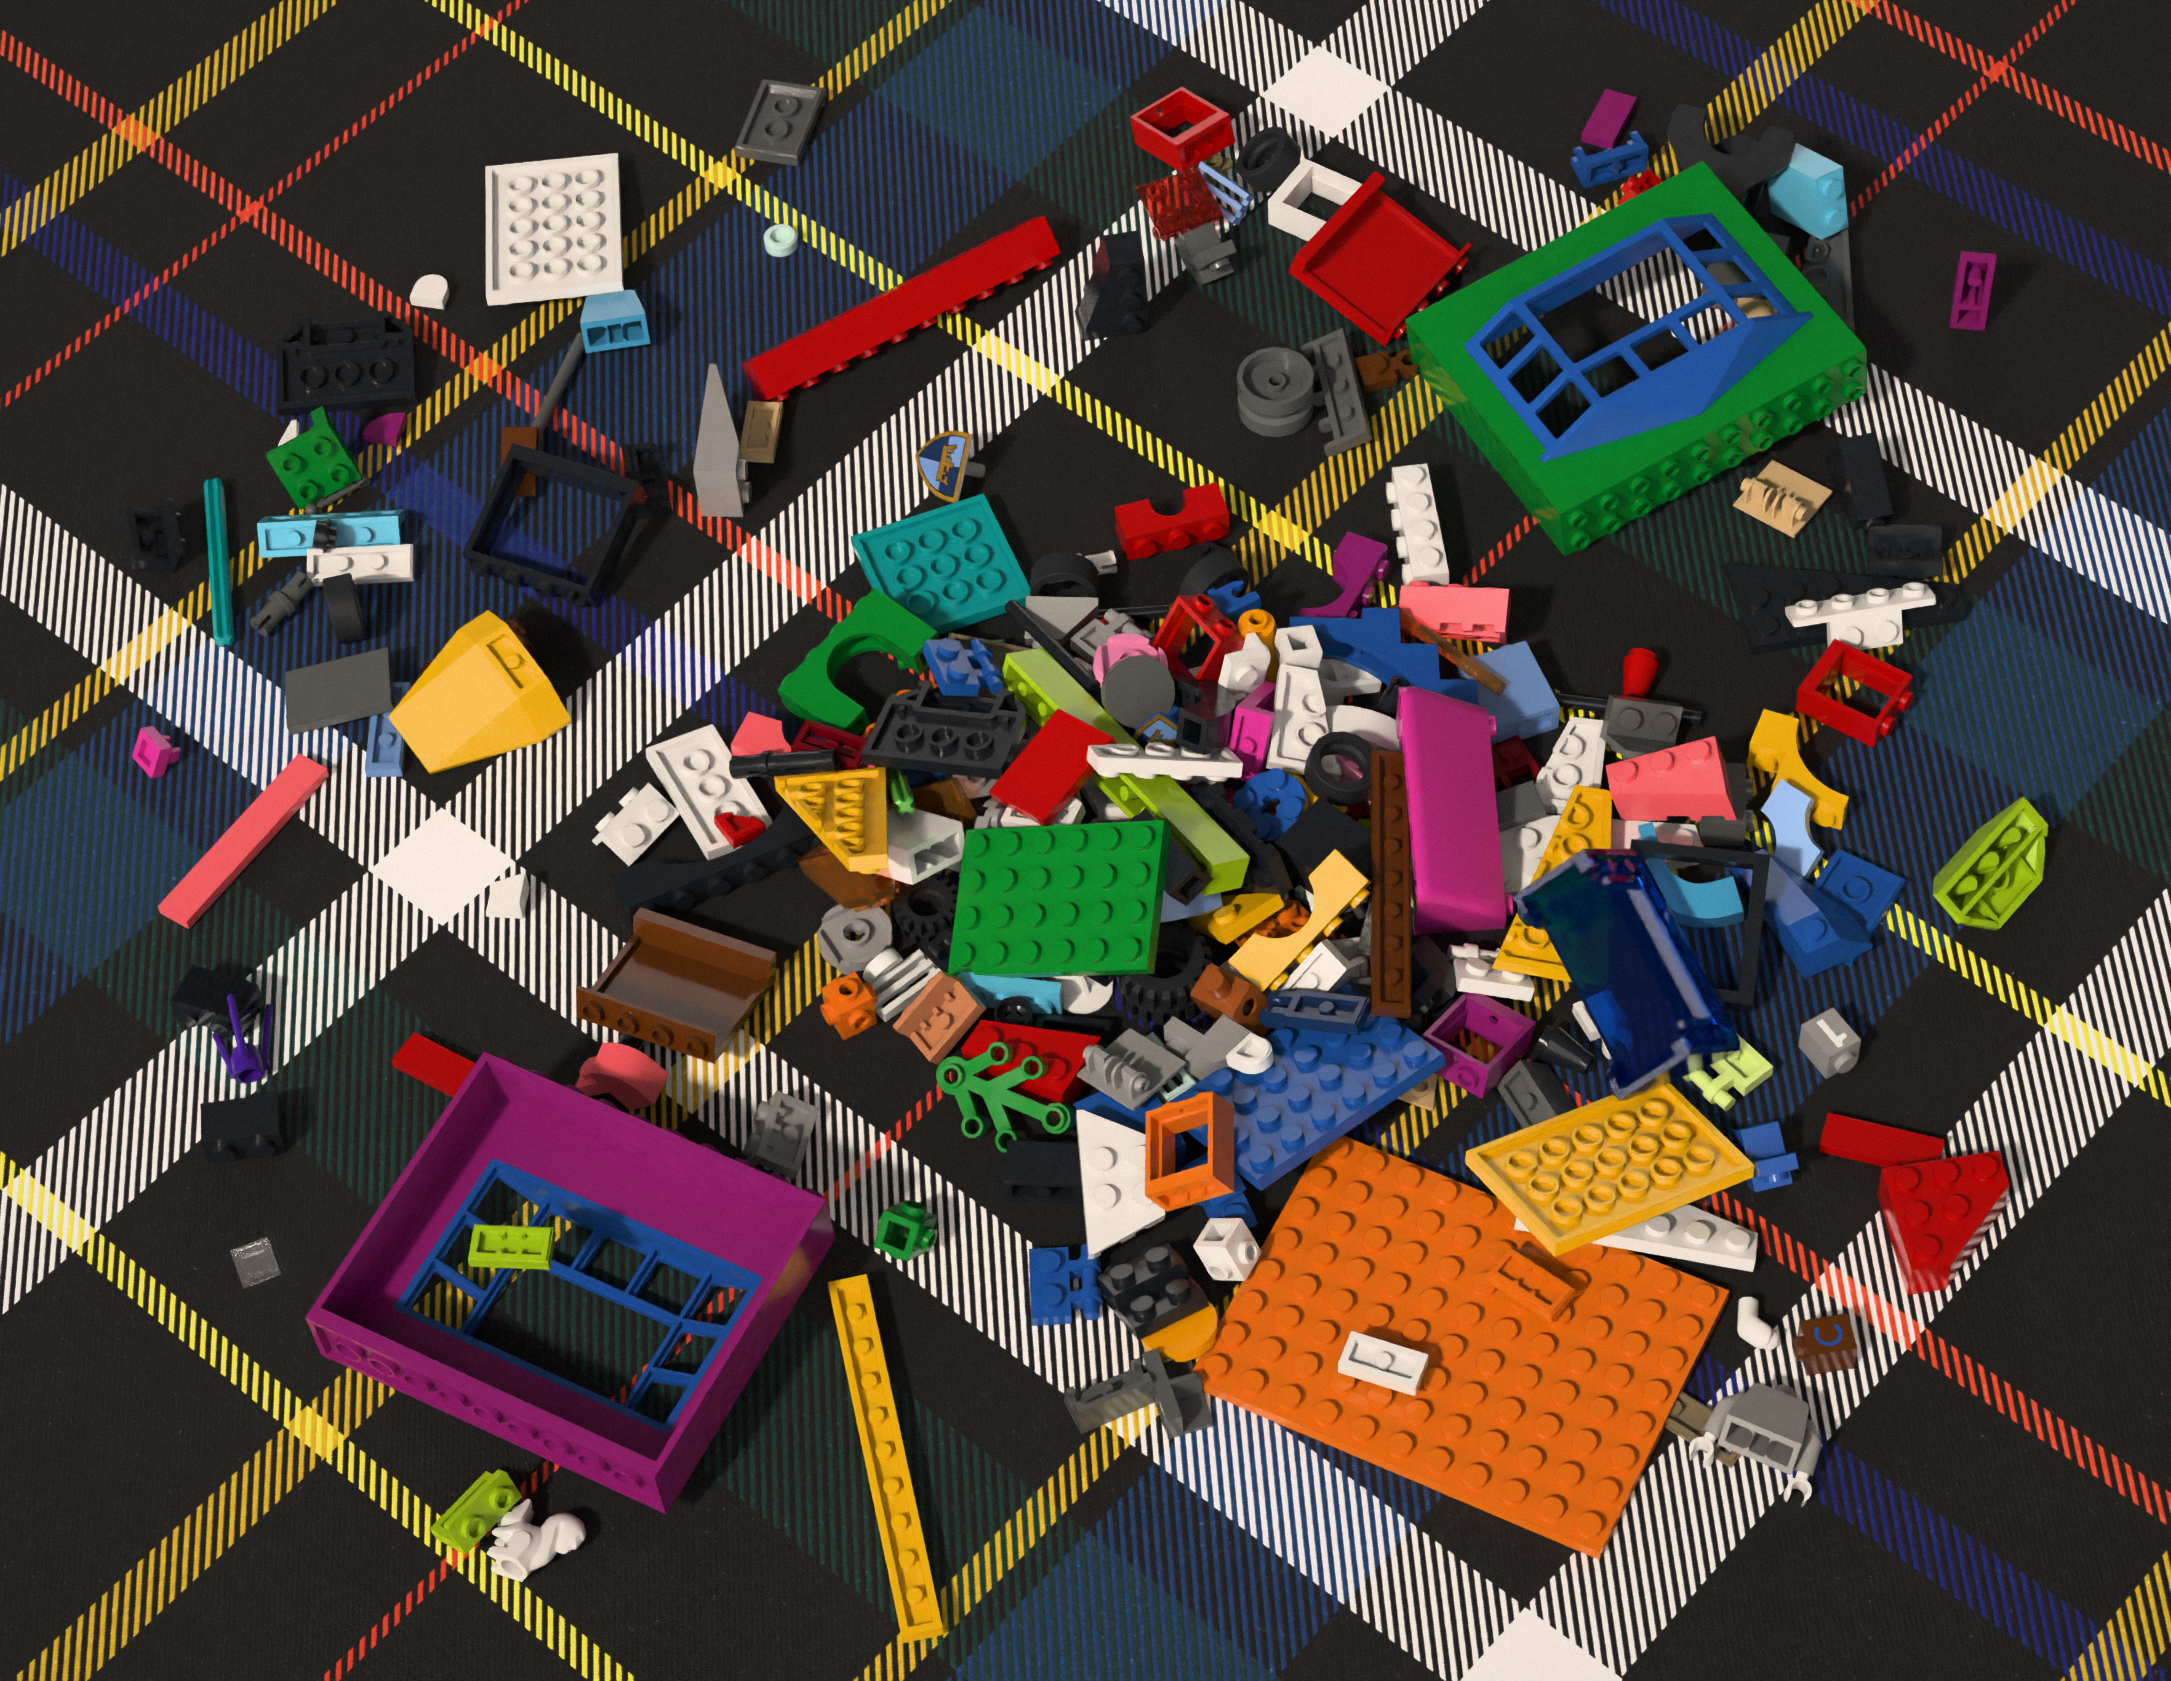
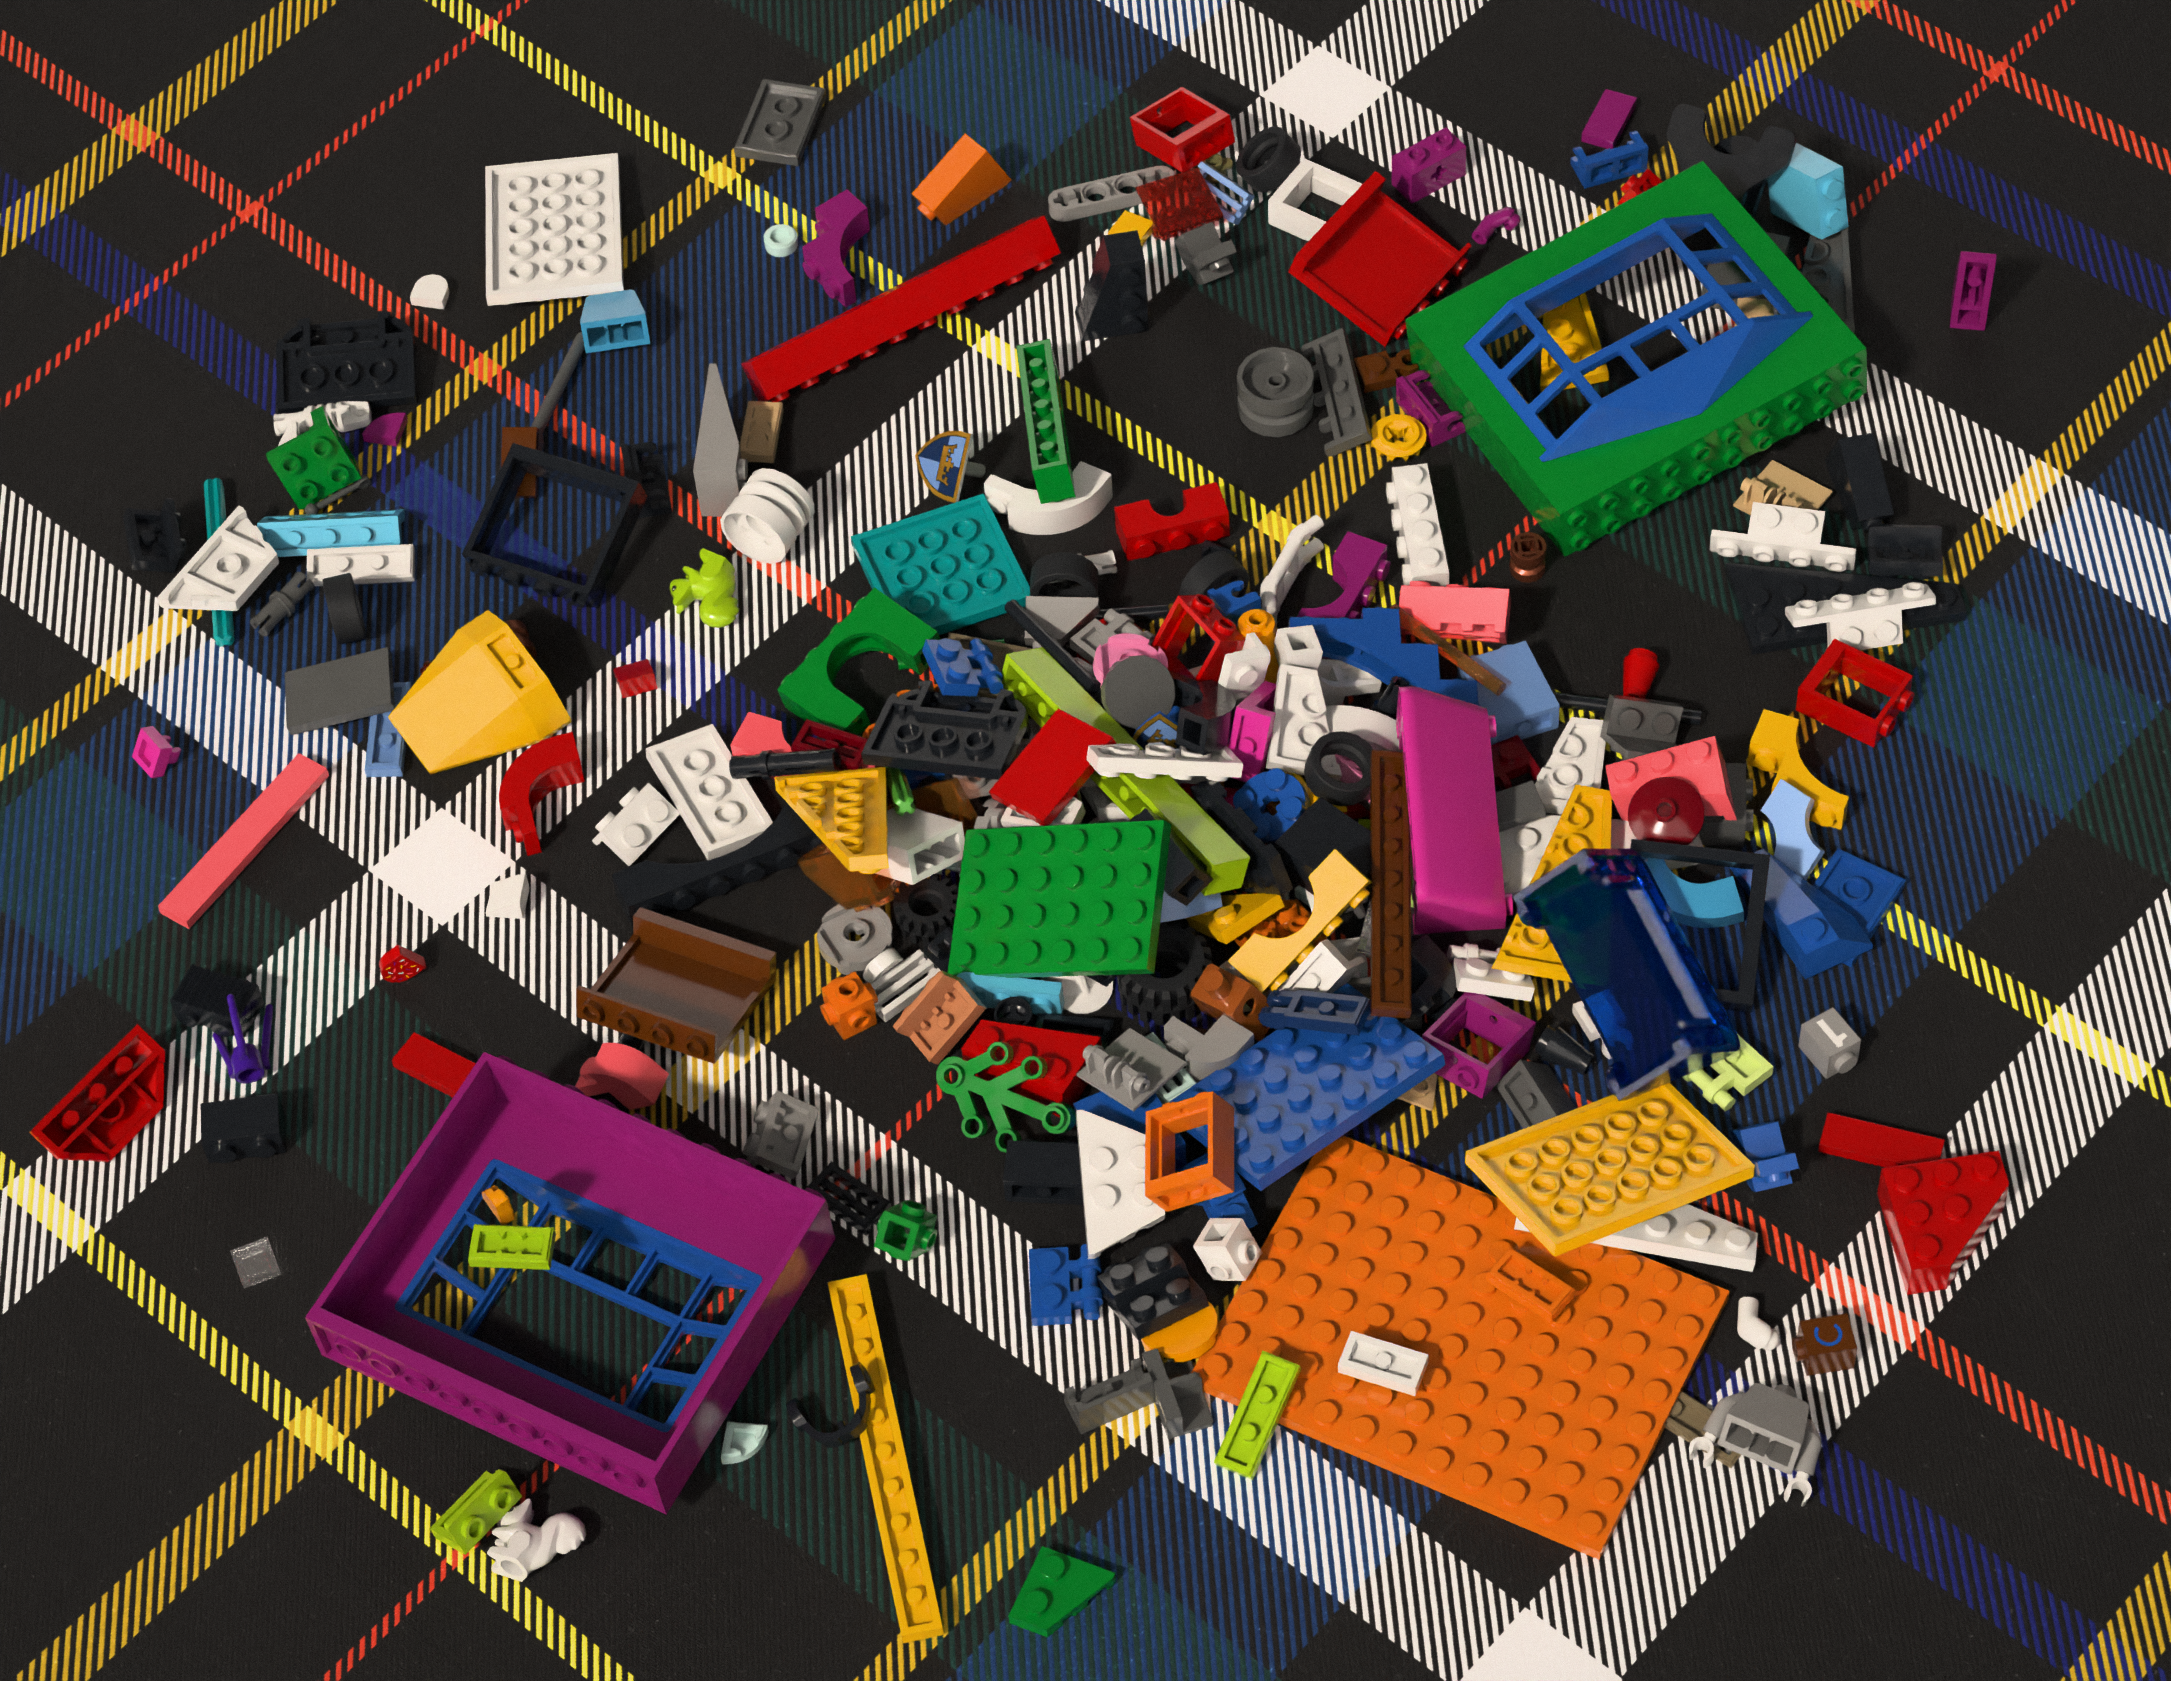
(107, 1103): none -> red wedge
(223, 569): none -> white wing
(324, 535): black plate -> none
(344, 414): none -> white hinge
(400, 964): none -> red tile
(499, 1204): none -> light orange tile
(530, 778): none -> red arch
(635, 678): none -> red slope
(712, 585): none -> lime animal
(738, 828): red tile -> none
(742, 1441): none -> light aqua tile
(767, 516): none -> white wheel
(839, 226): none -> magenta arch
(842, 1211): none -> black tile
(846, 1432): none -> black piece
(959, 182): none -> orange slope
(1029, 516): none -> white arch
(1045, 421): none -> green brick
(1057, 1590): none -> green wing
(1108, 187): none -> light grey beam
(1131, 222): none -> yellow tile
(1251, 1055): white tile -> none
(1257, 1415): none -> lime tile
(1289, 564): none -> white piece
(1398, 426): none -> yellow gear
(1428, 165): none -> magenta brick
(1428, 408): none -> magenta hinge
(1504, 216): none -> magenta arm
(1527, 557): none -> copper wheel
(1577, 336): none -> yellow wing
(1680, 826): none -> dark red dish
(1784, 535): none -> white bracket
(1994, 868): lime wedge -> none

